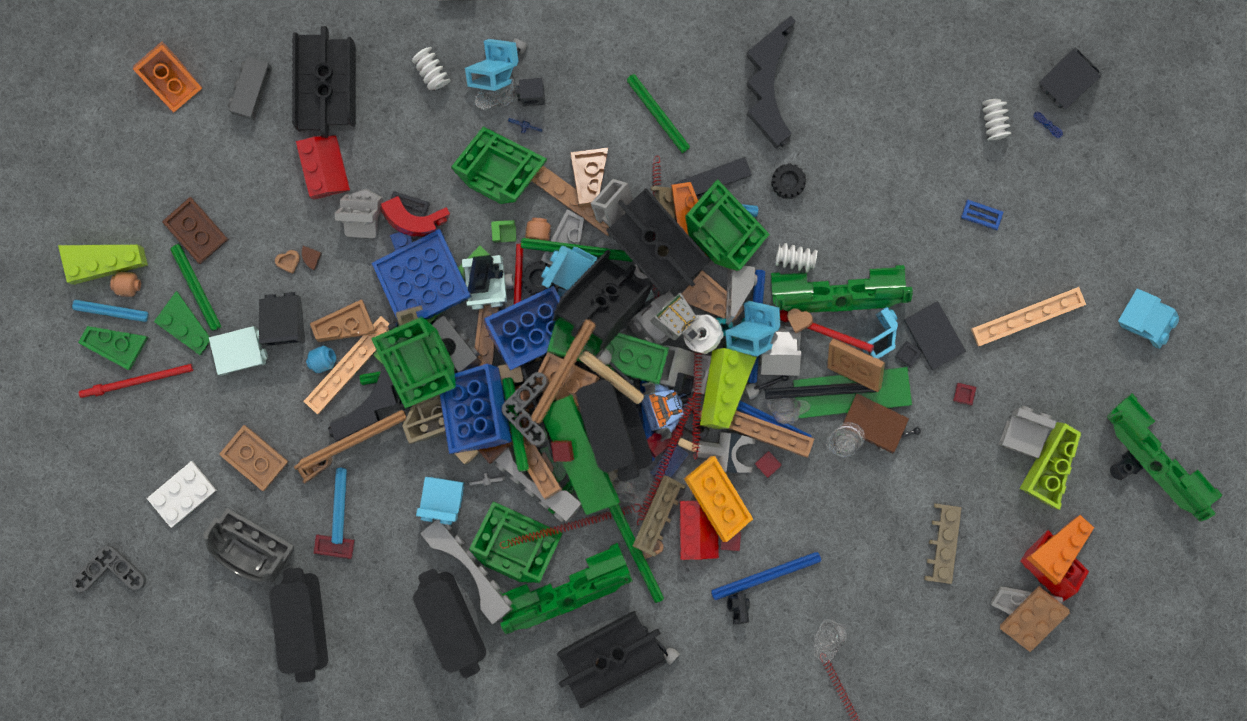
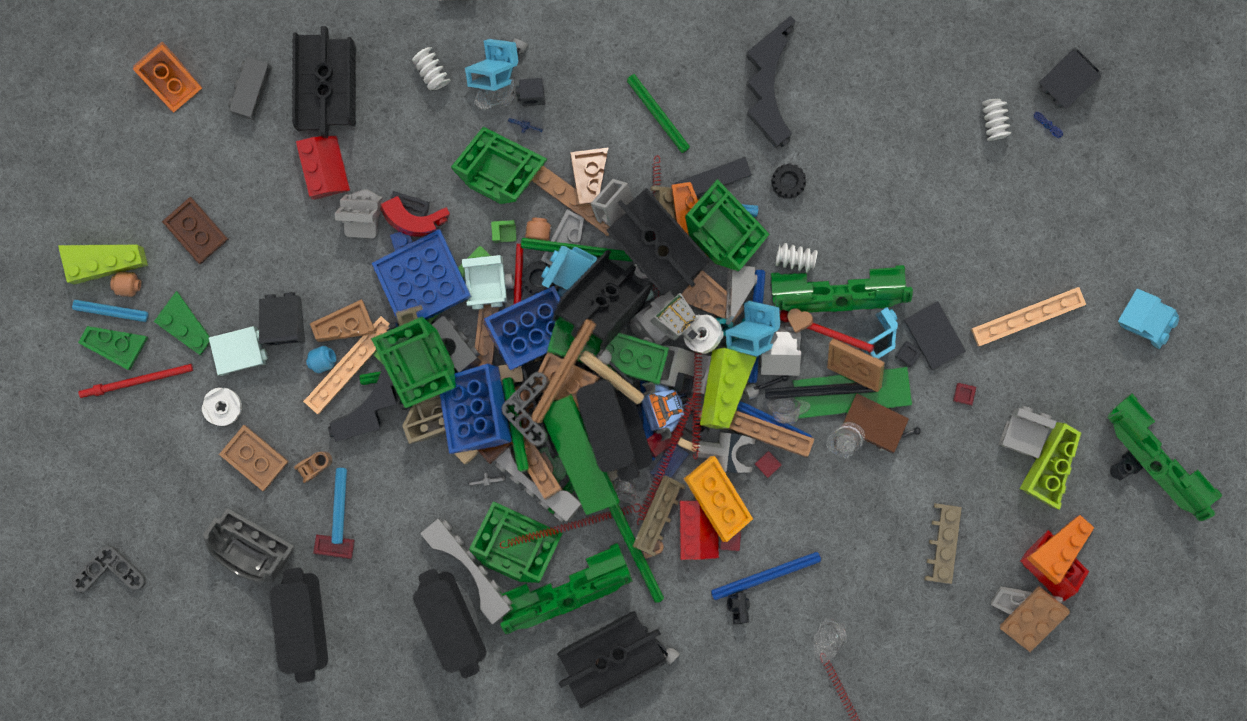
(181, 494): white plate -> none
(195, 287): green axle -> none
(231, 411): none -> white plate
(288, 261): medium nougat tile -> none
(310, 257): reddish brown tile -> none
(353, 439): medium nougat axle -> none
(441, 500): medium azure piece -> none
(481, 273): black plate -> none
(562, 451): dark red tile -> none
(993, 226): blue tile -> none

